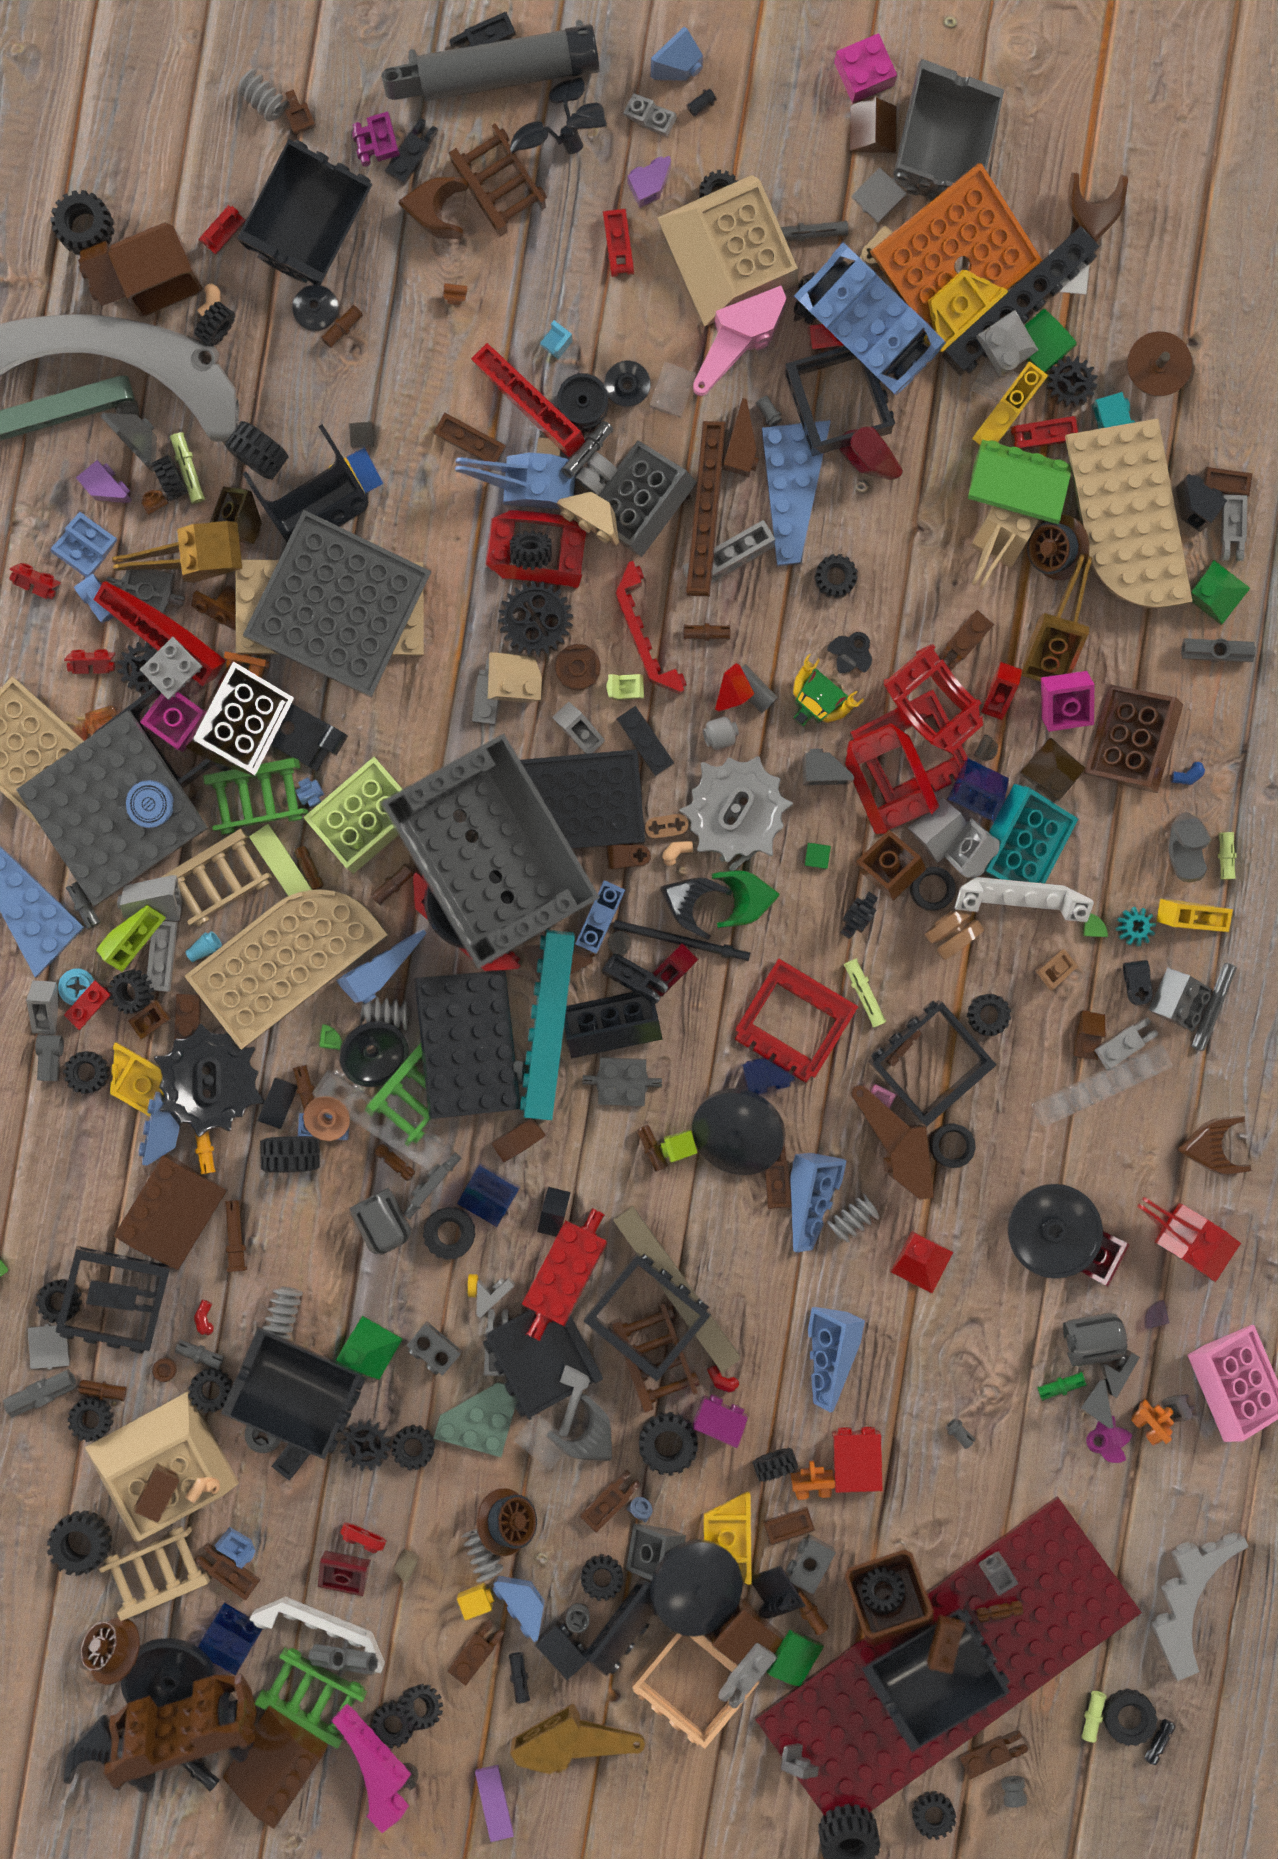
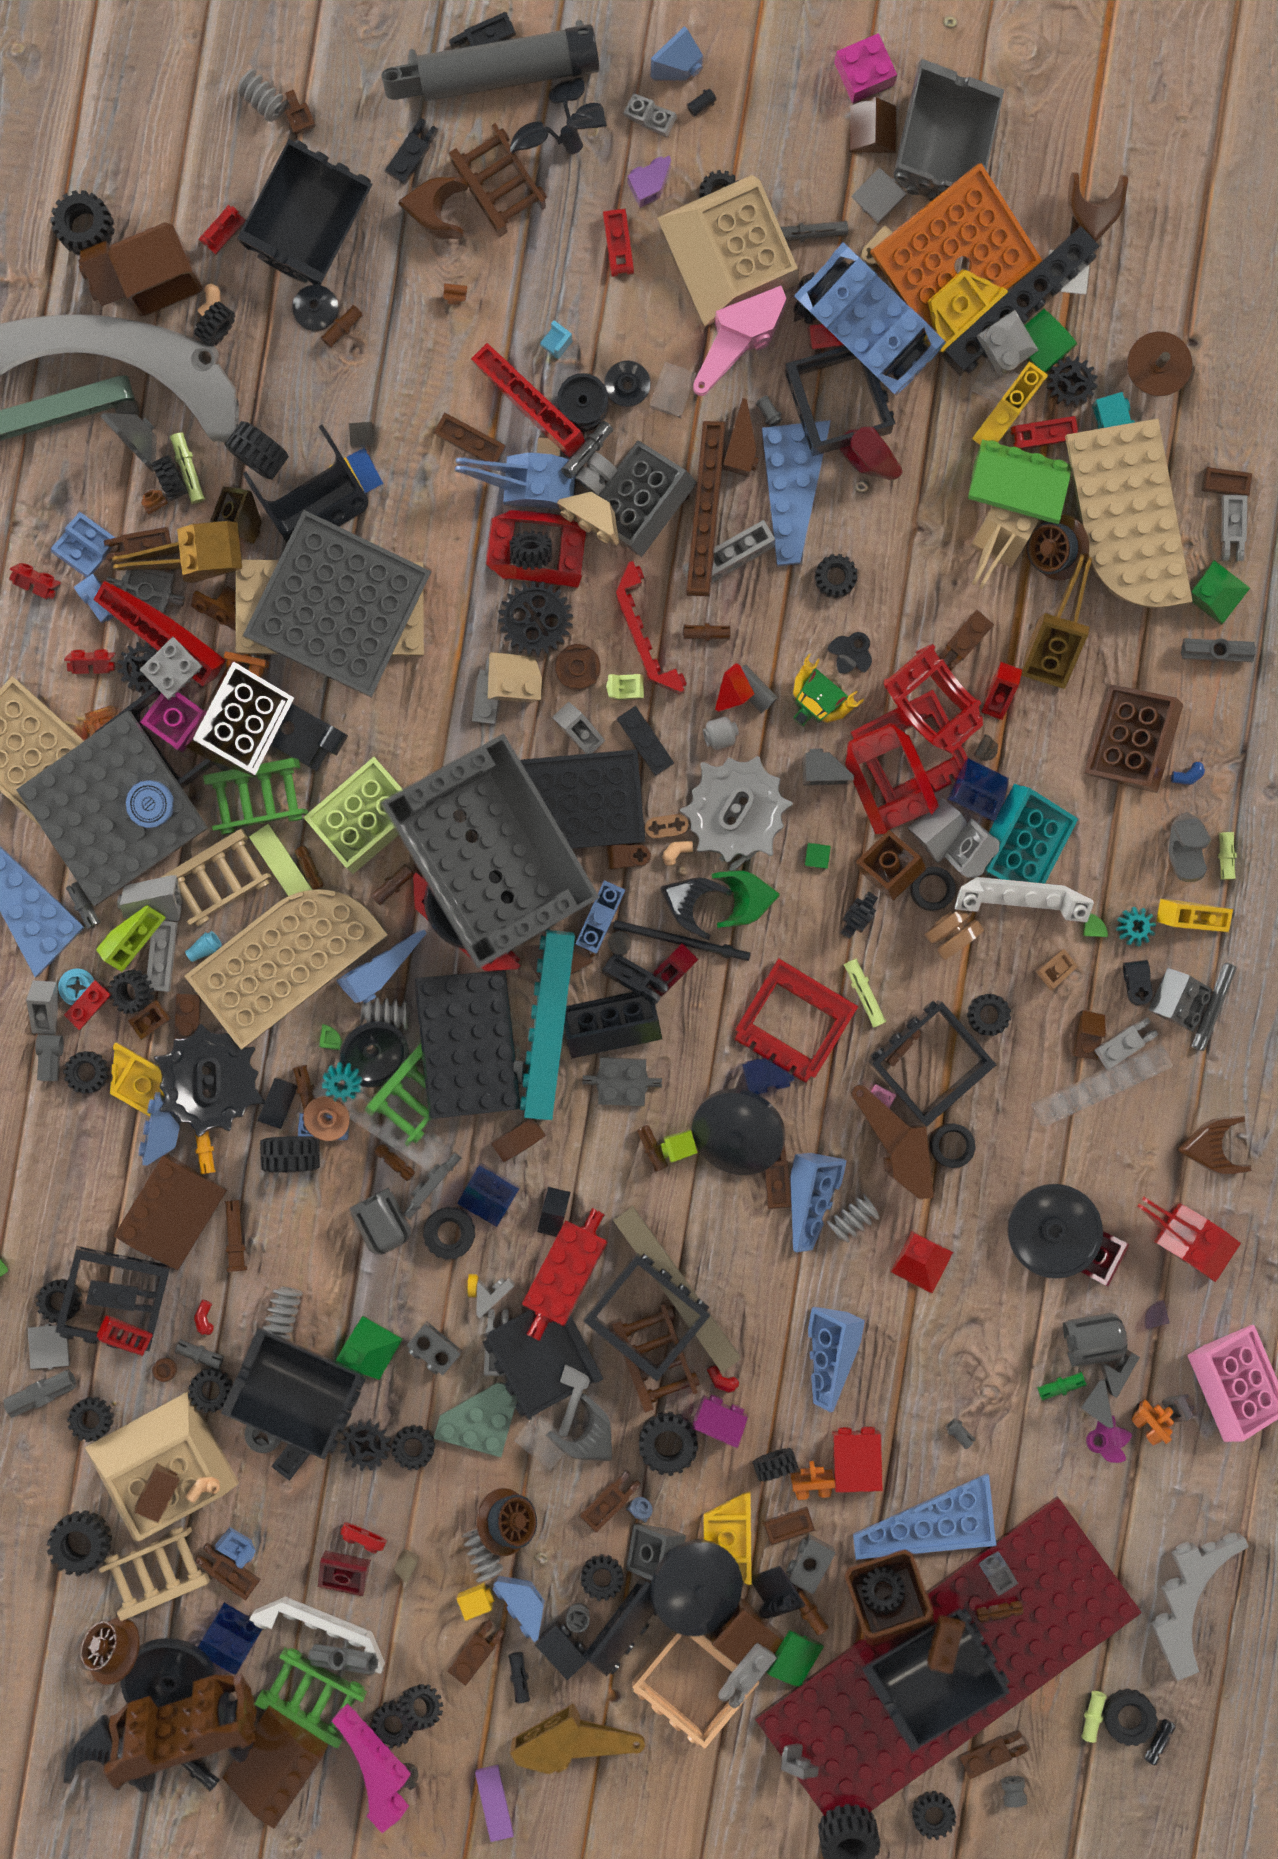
(101, 485): medium lavender slope -> none
(102, 1390): reddish brown axle -> none
(106, 1327): none -> red slope
(139, 541): none -> reddish brown hinge
(309, 792): medium blue gear -> none
(340, 1073): none -> teal gear
(382, 136): magenta plate -> none
(943, 1523): none -> medium blue wing
(1052, 770): dark brown slope -> none
(1067, 701): dark pink brick -> none
(1198, 502): black slope -> none

